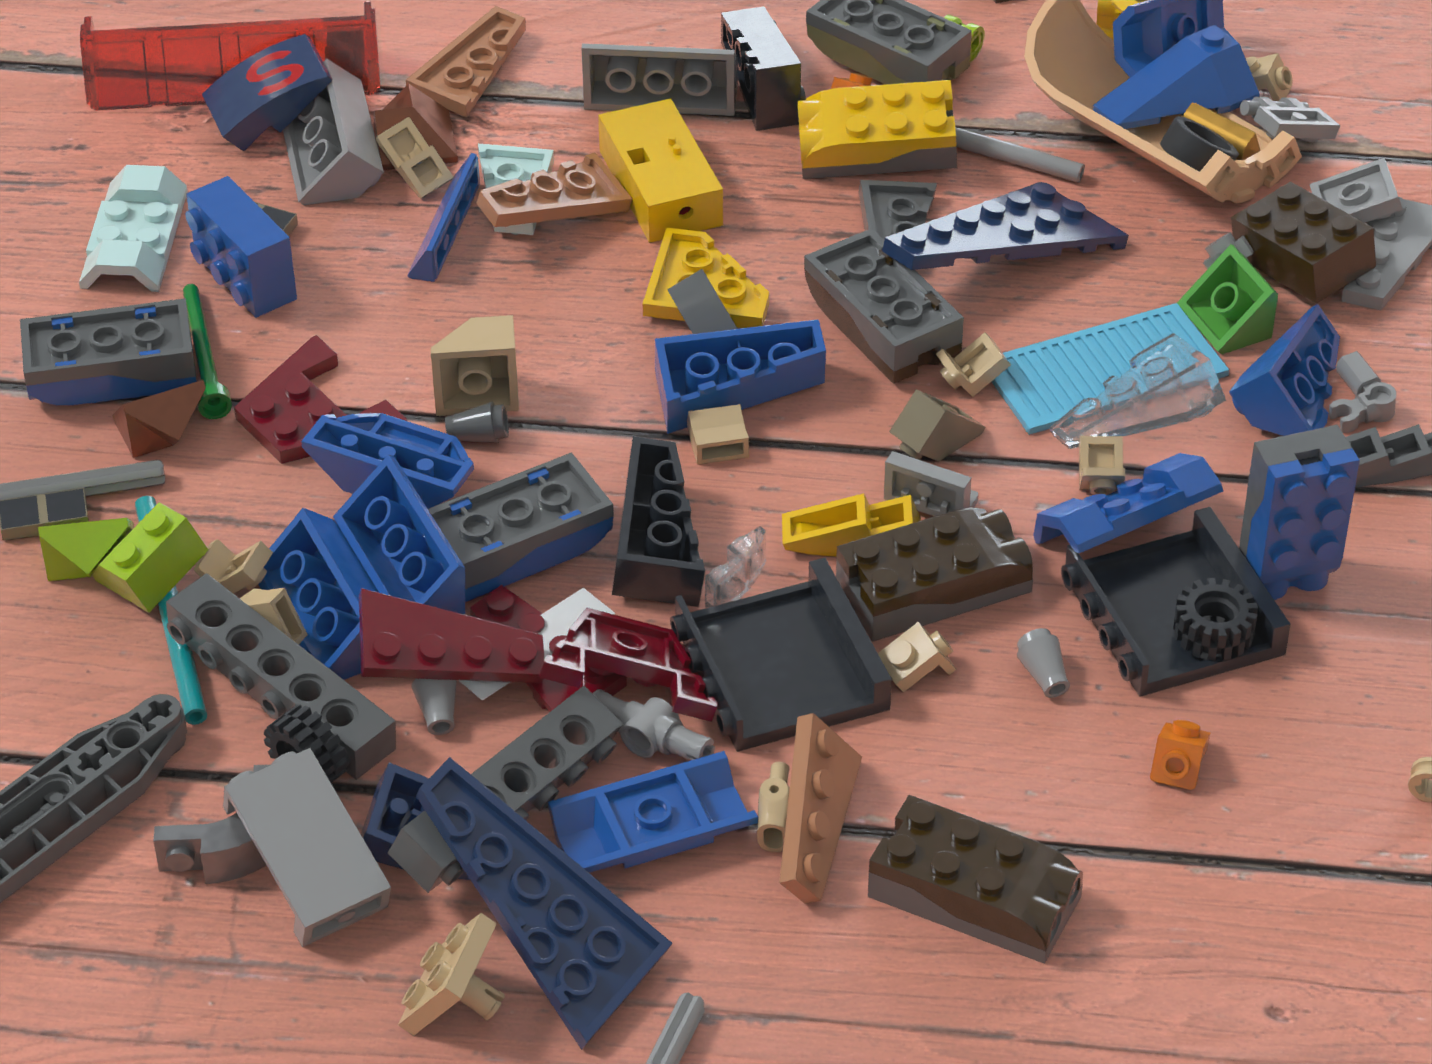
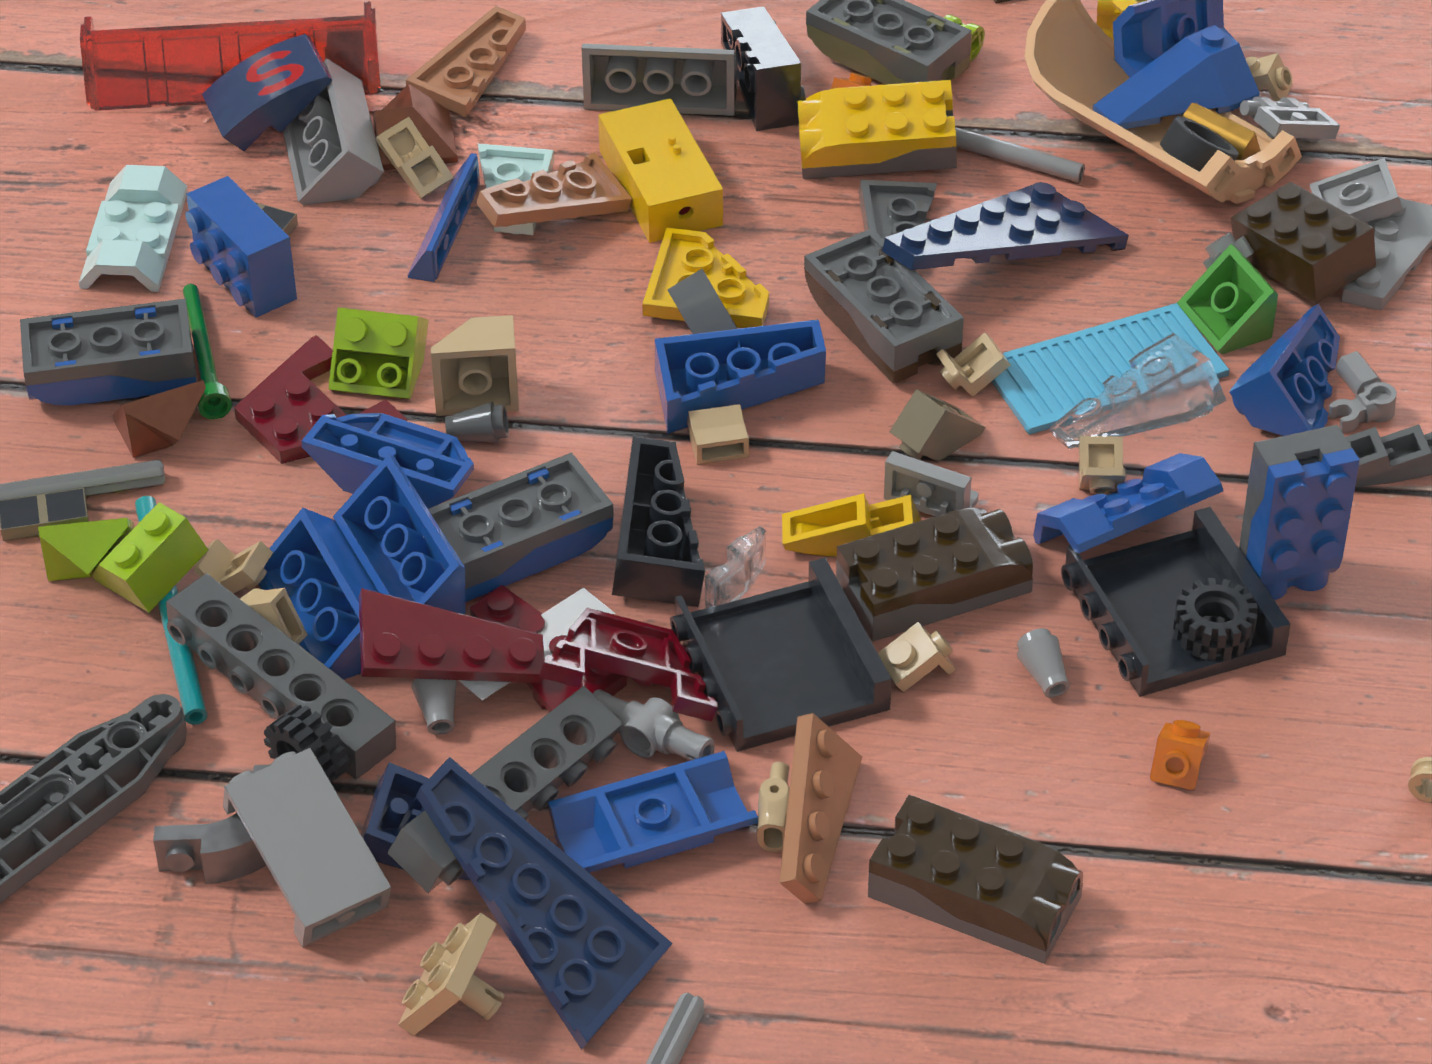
(377, 352): none -> lime slope

